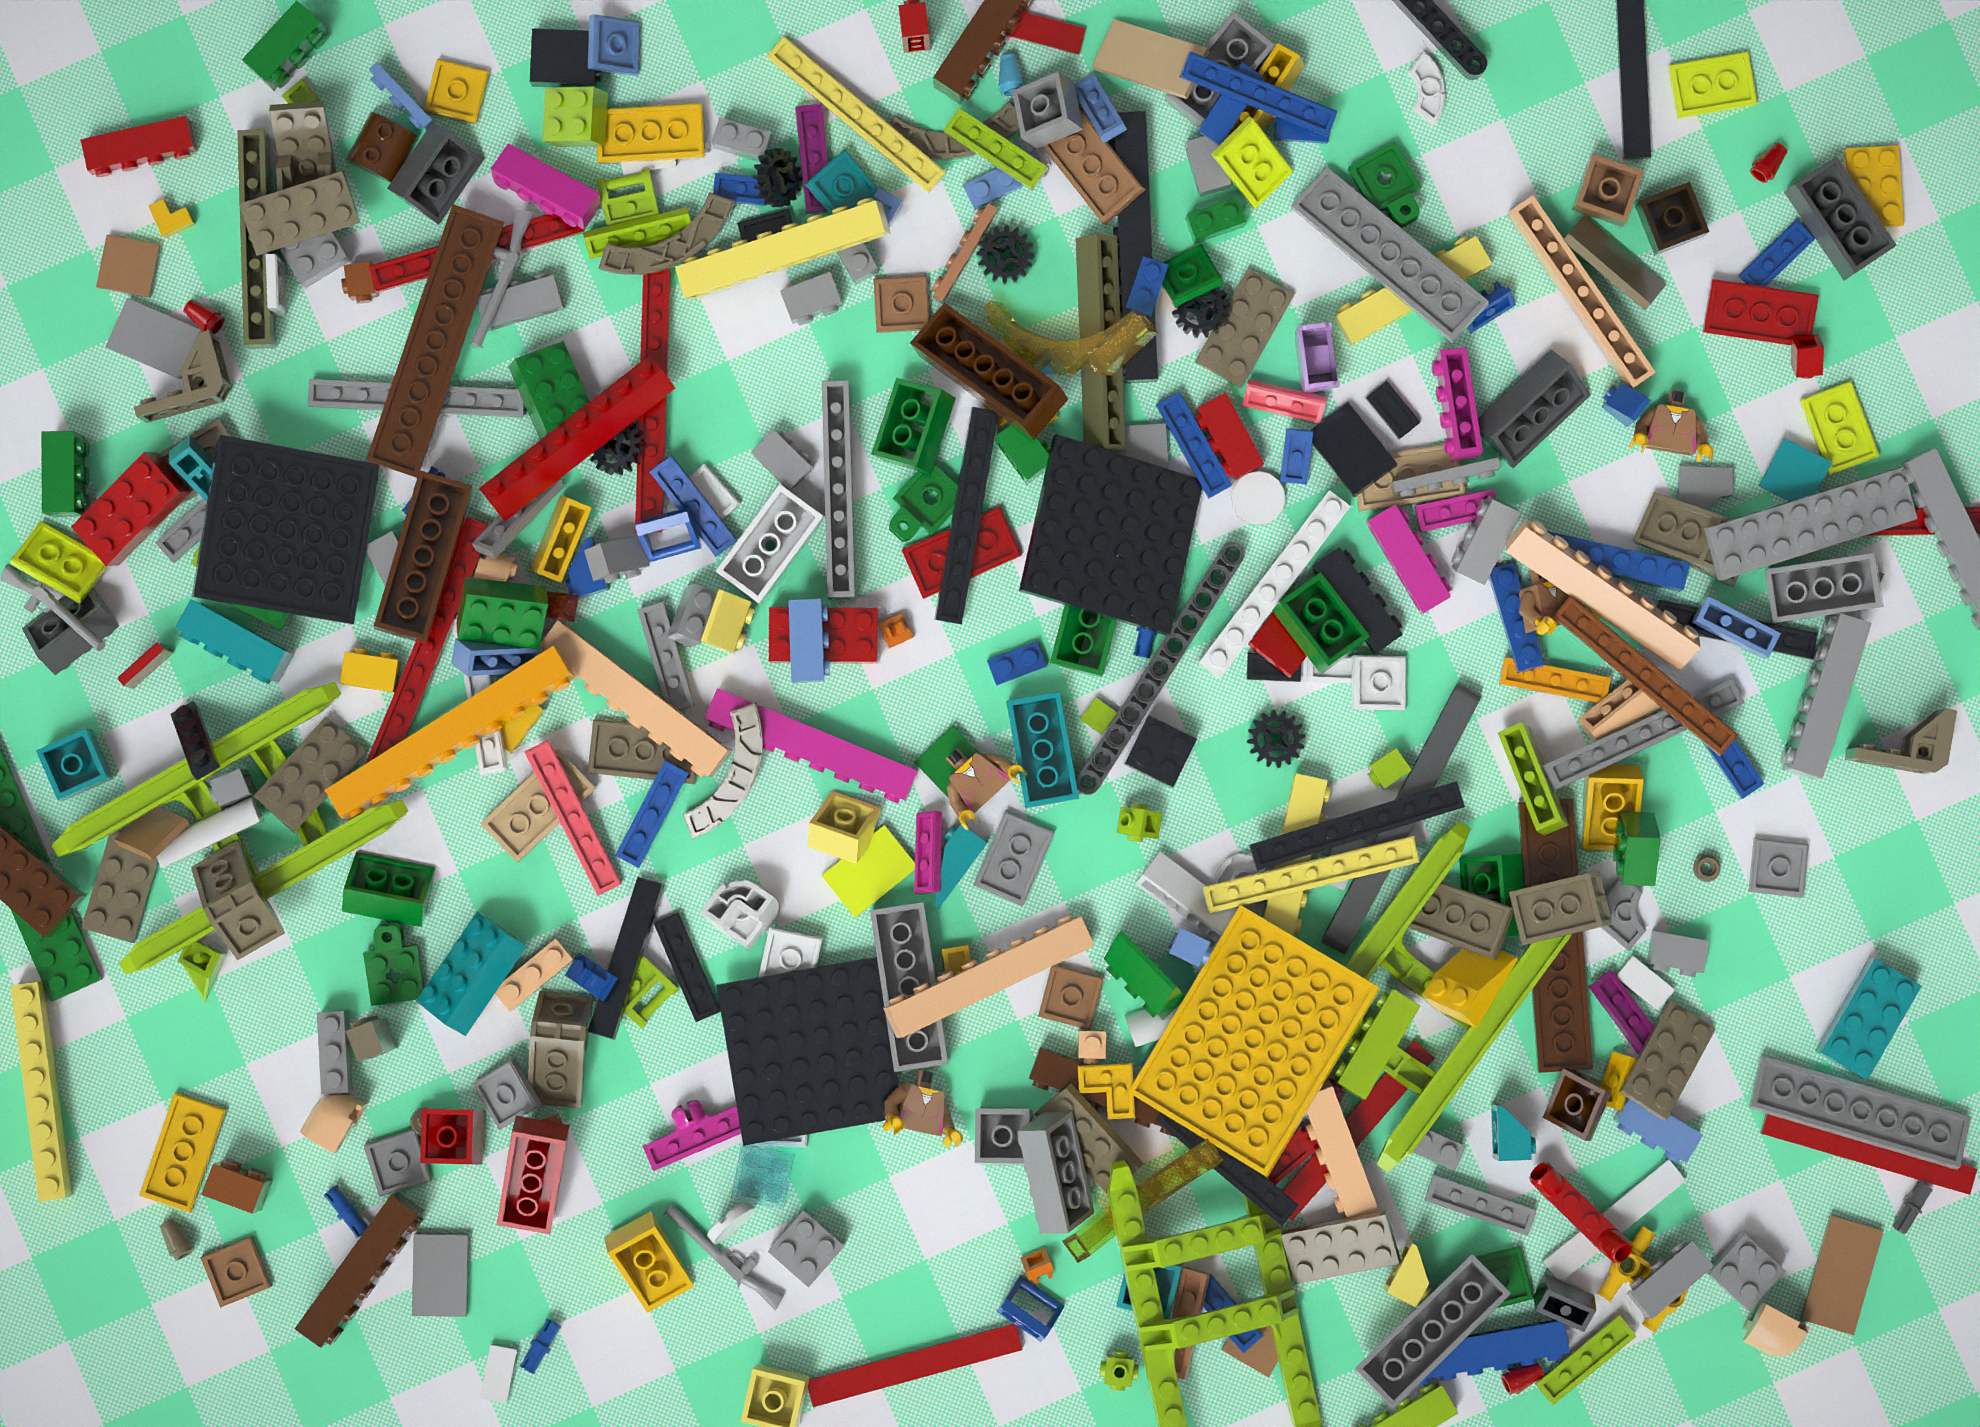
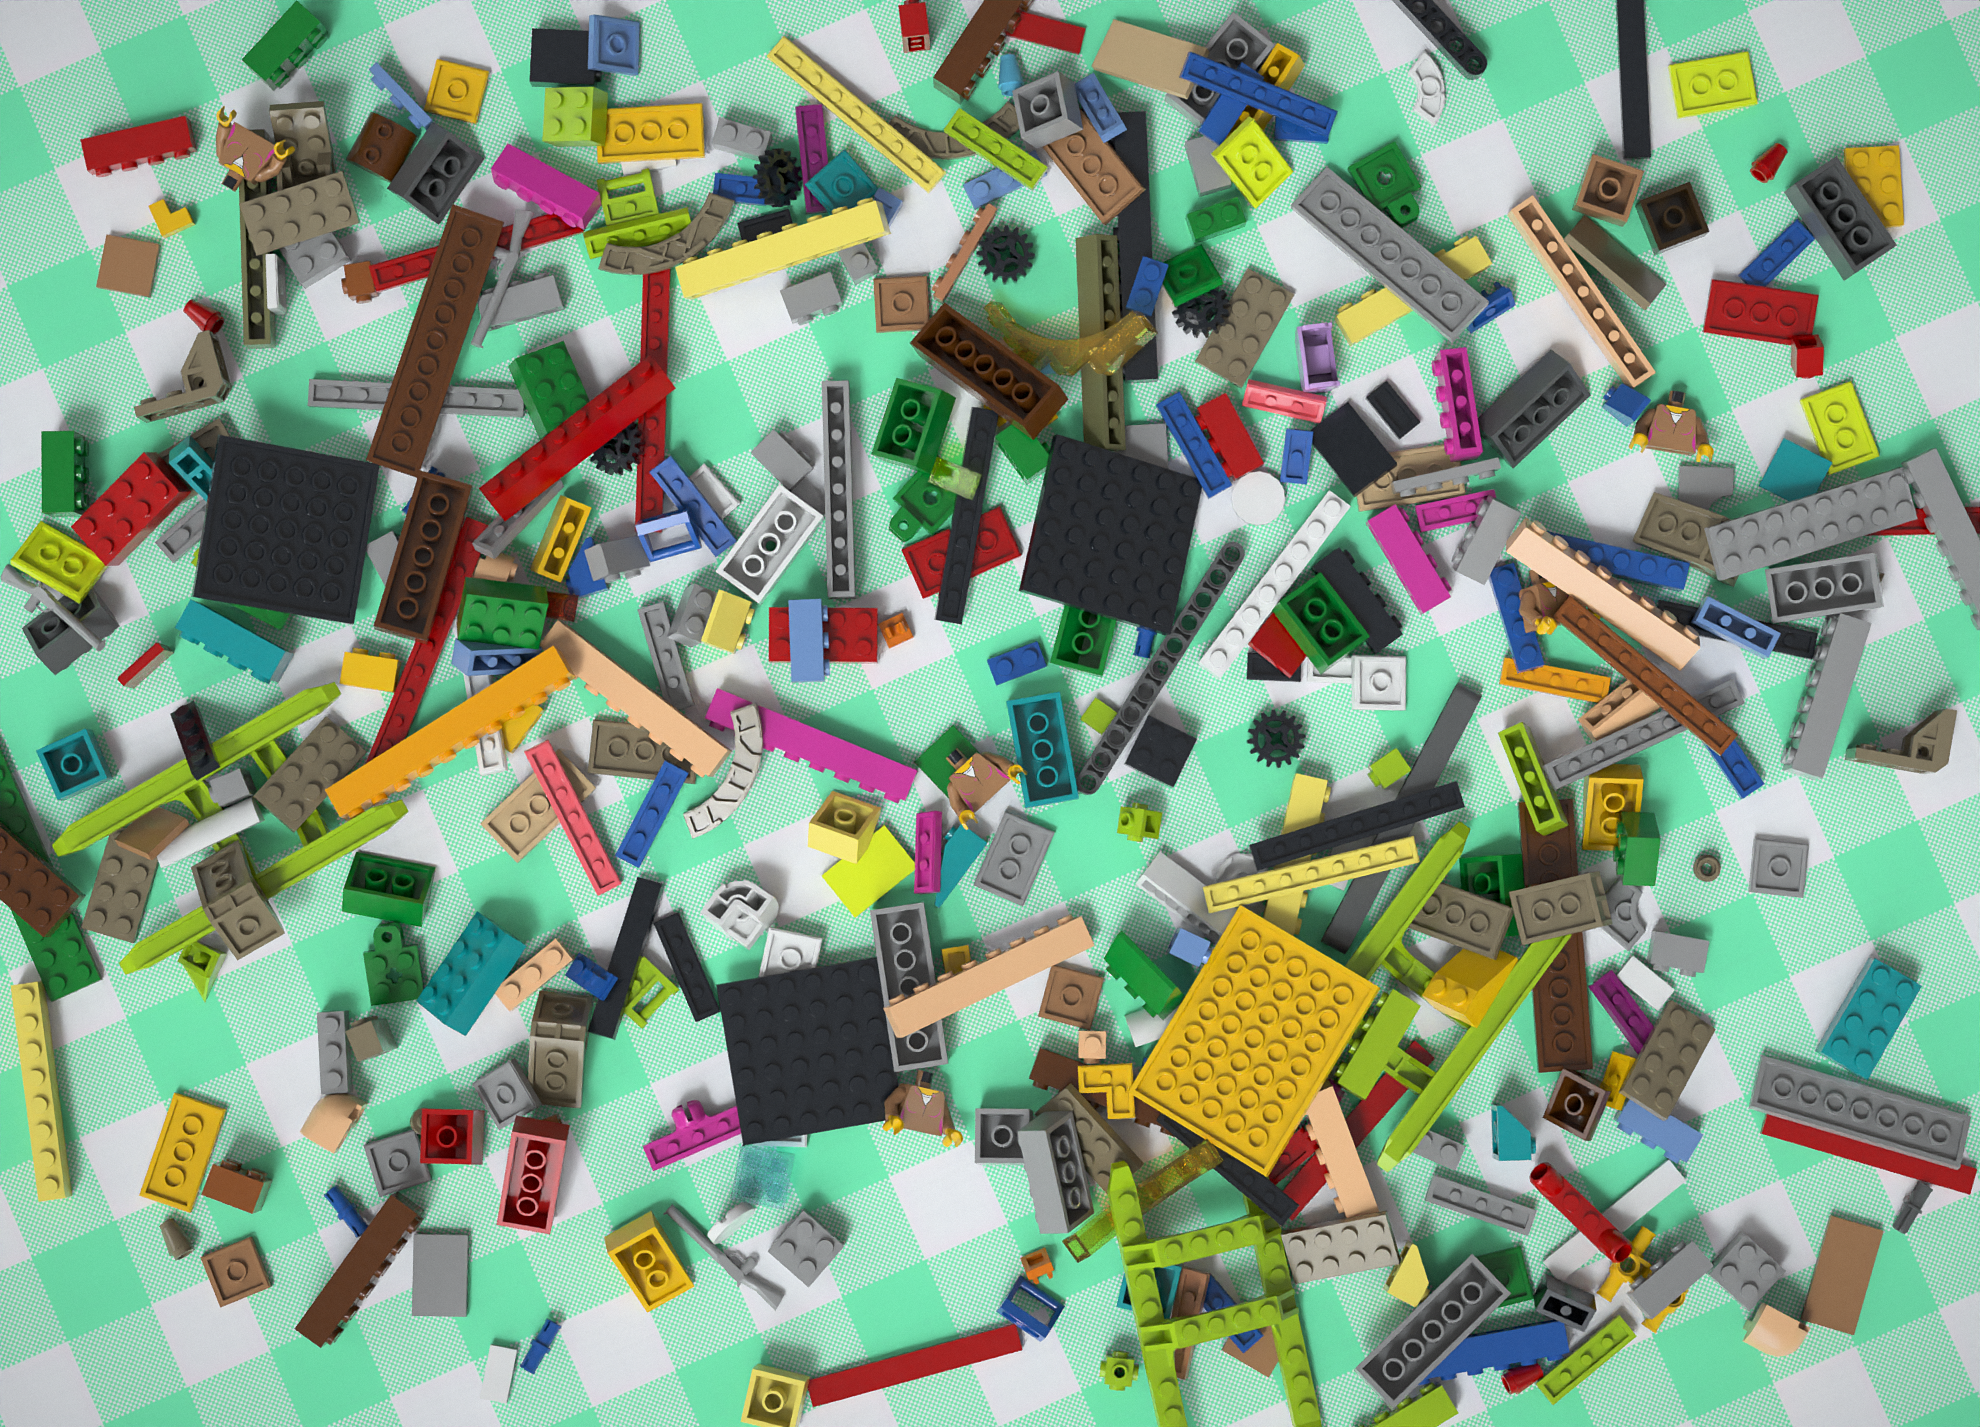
(152, 338): light grey tile -> none
(246, 153): none -> medium nougat torso
(300, 93): lime tile -> none
(954, 478): none -> clear neon green tile

